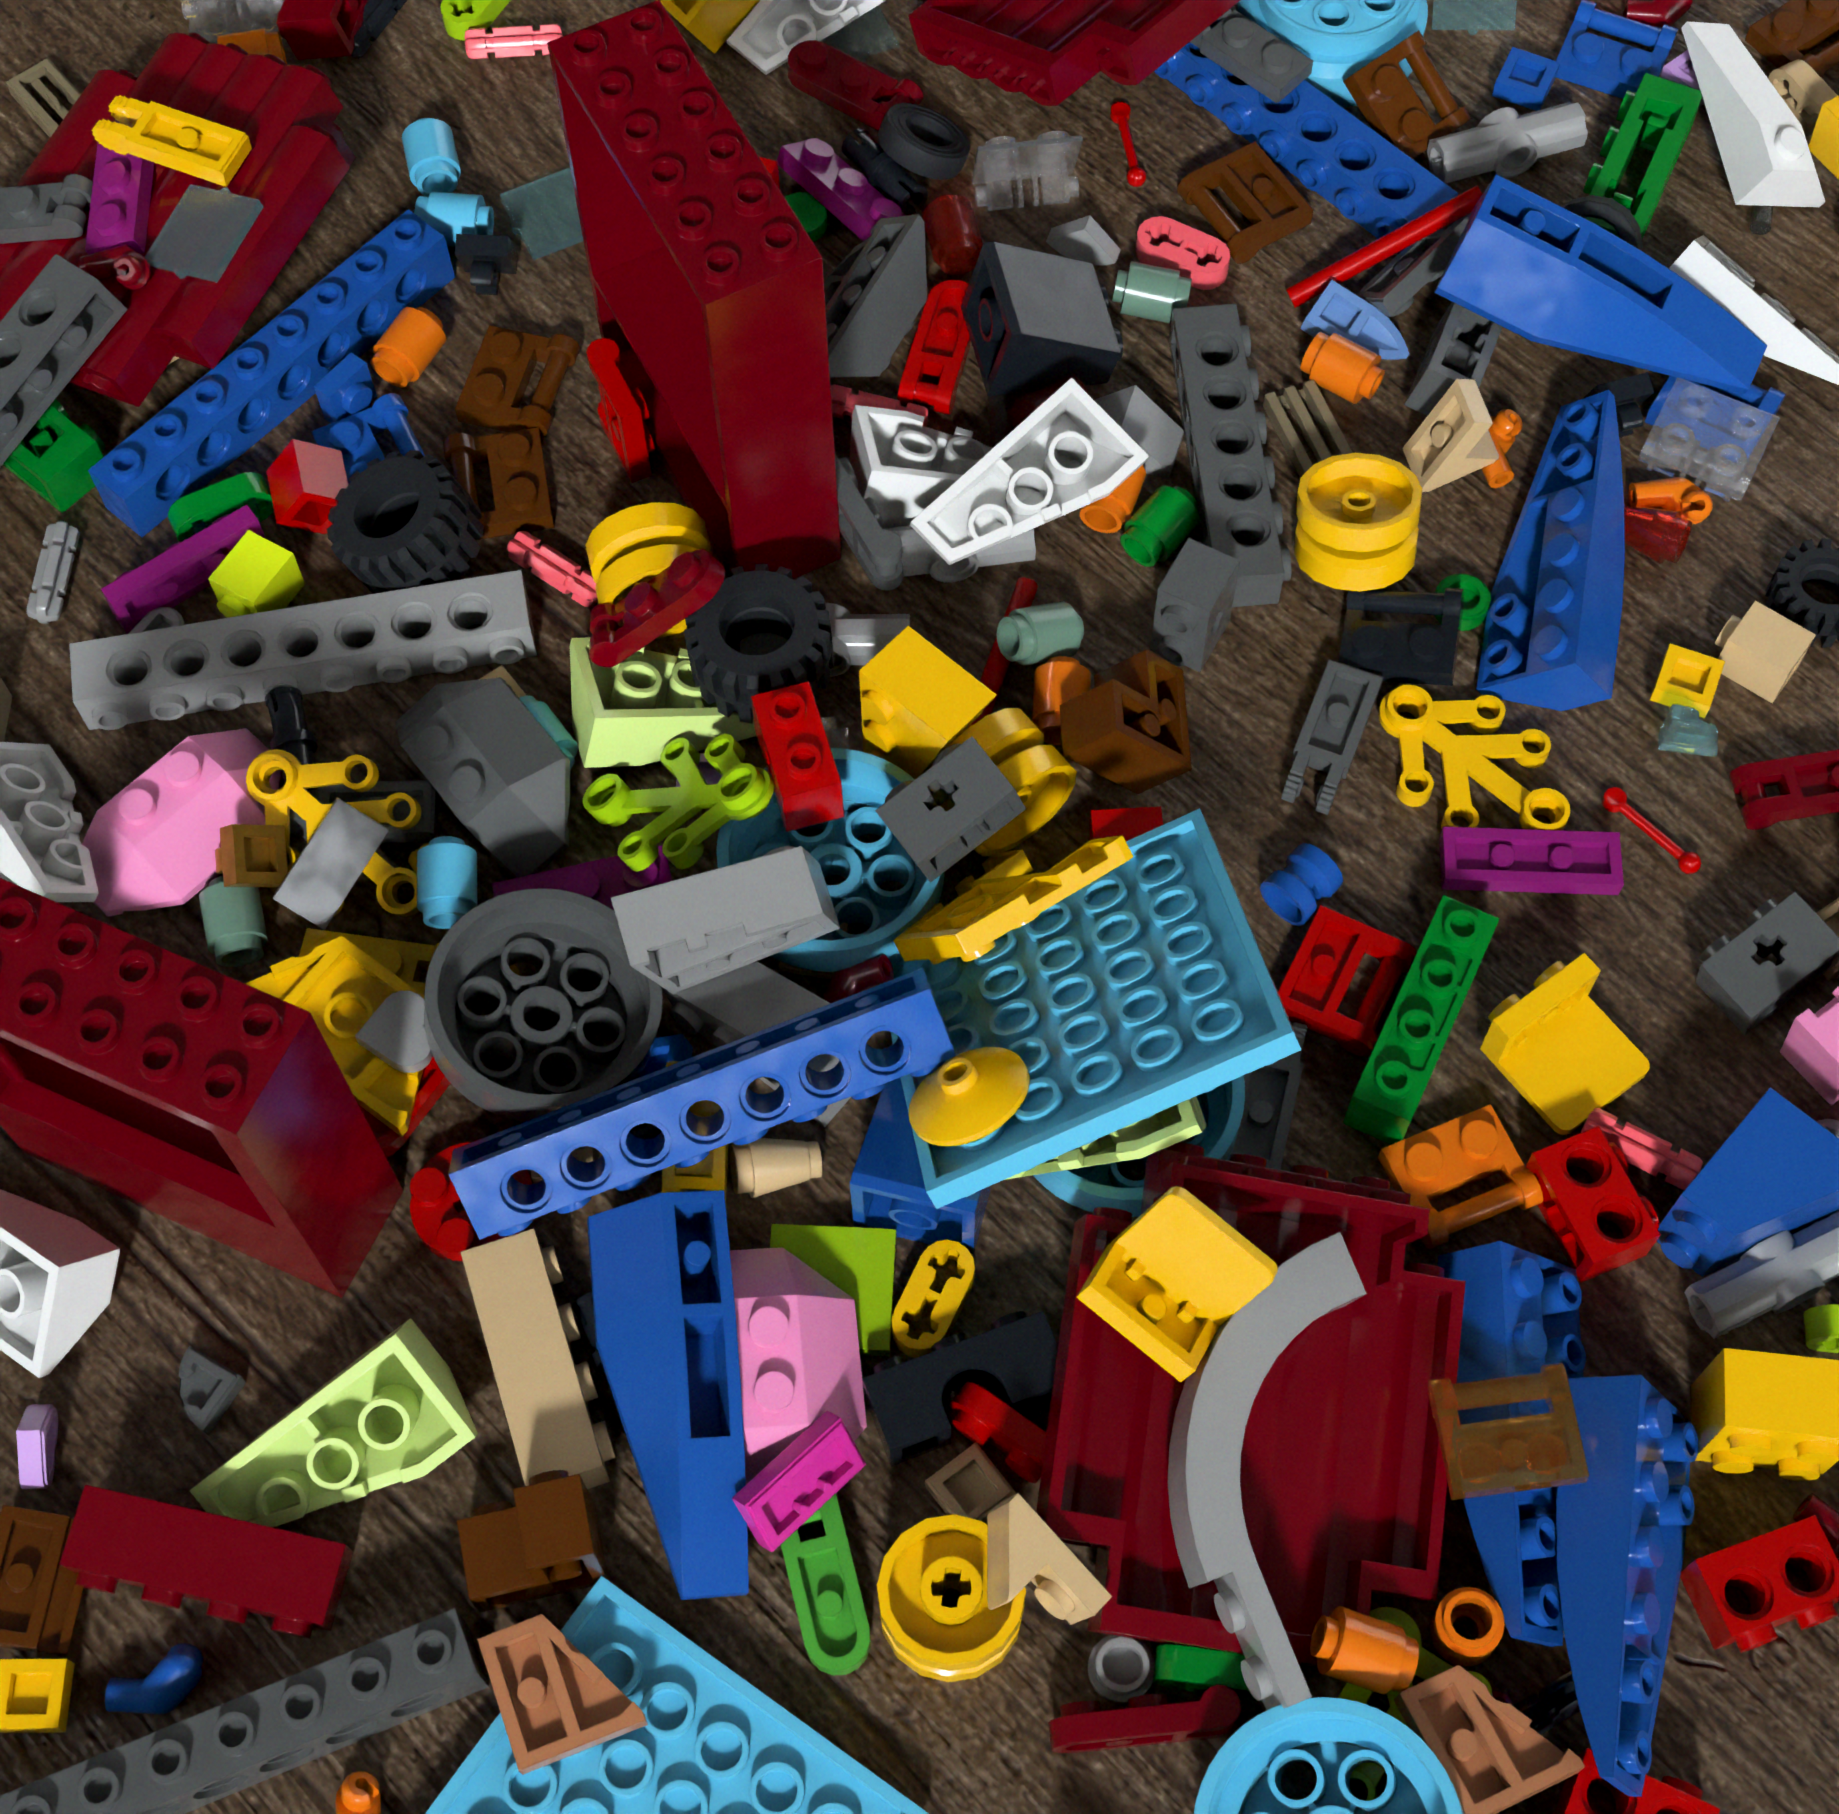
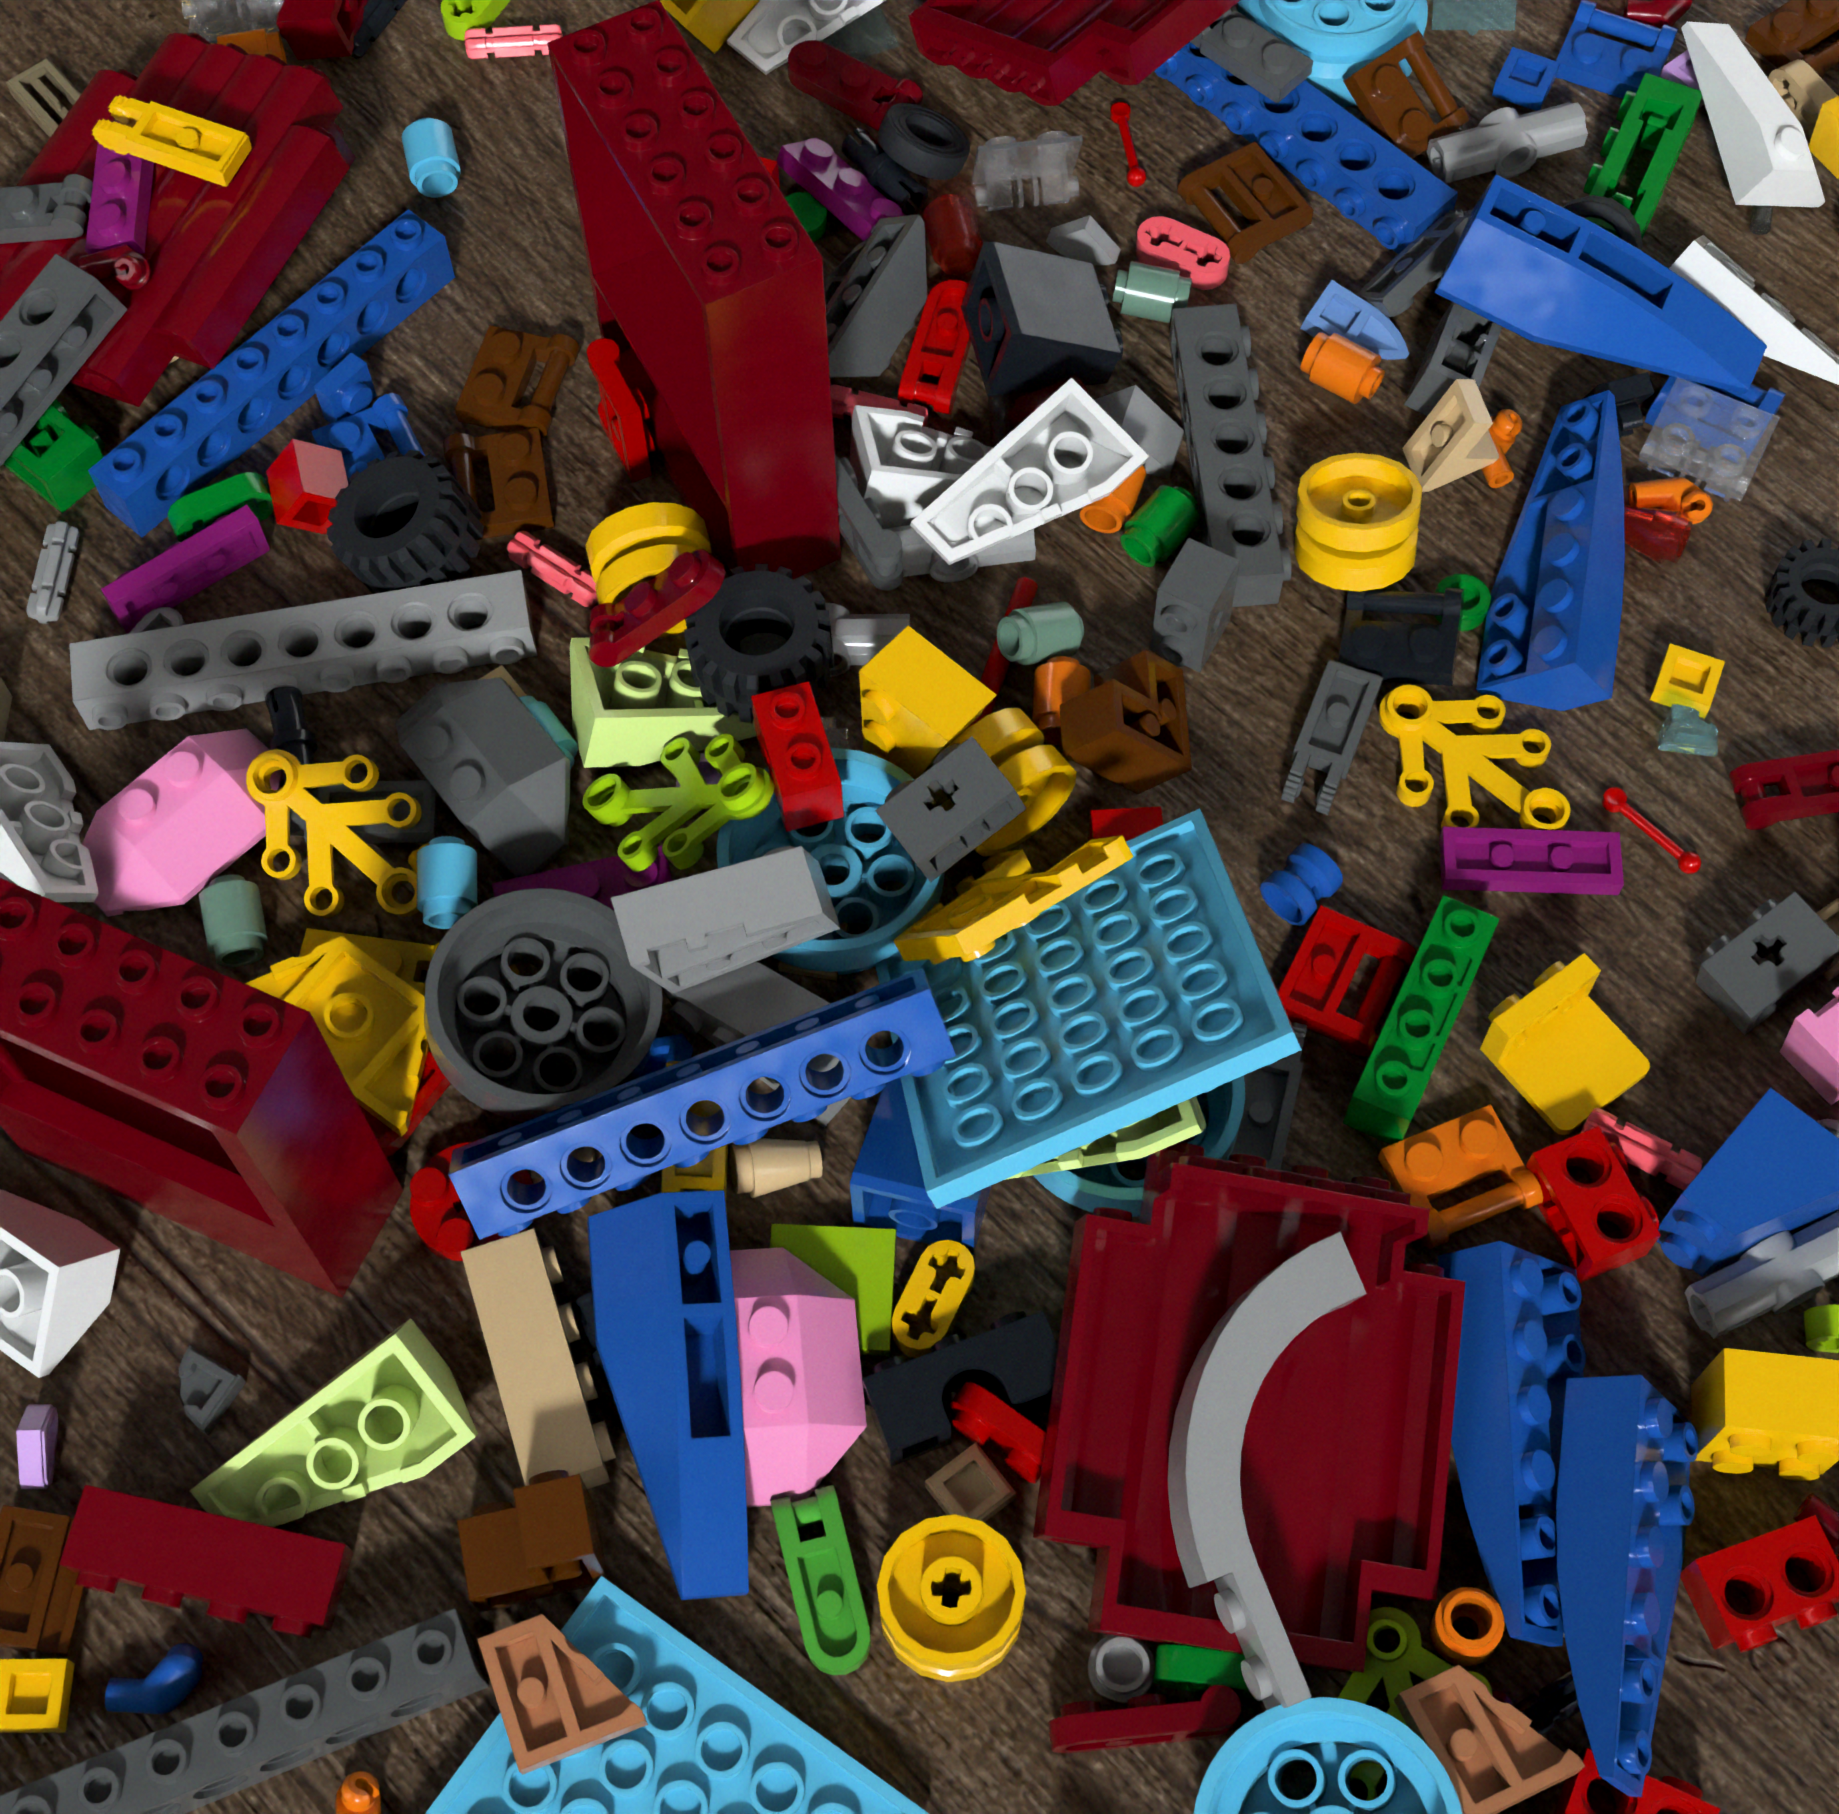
(203, 233): clear light blue piece -> none
(252, 855): pearl gold tile -> none
(255, 577): neon yellow brick -> none
(330, 863): flat silver tile -> none
(398, 1033): light grey tile -> none
(408, 346): orange brick -> none
(456, 214): medium azure brick -> none
(486, 258): black tile -> none
(545, 214): clear light blue piece -> none
(799, 1481): dark pink plate -> none
(858, 978): dark red arm -> none
(969, 1096): yellow dish -> none
(1027, 1550): tan slope -> none
(1175, 1280): yellow bracket -> none
(1295, 400): dark tan tile -> none
(1364, 1651): orange brick -> none
(1385, 246): red bar -> none
(1511, 1451): clear orange plate -> none
(1762, 650): tan brick -> none

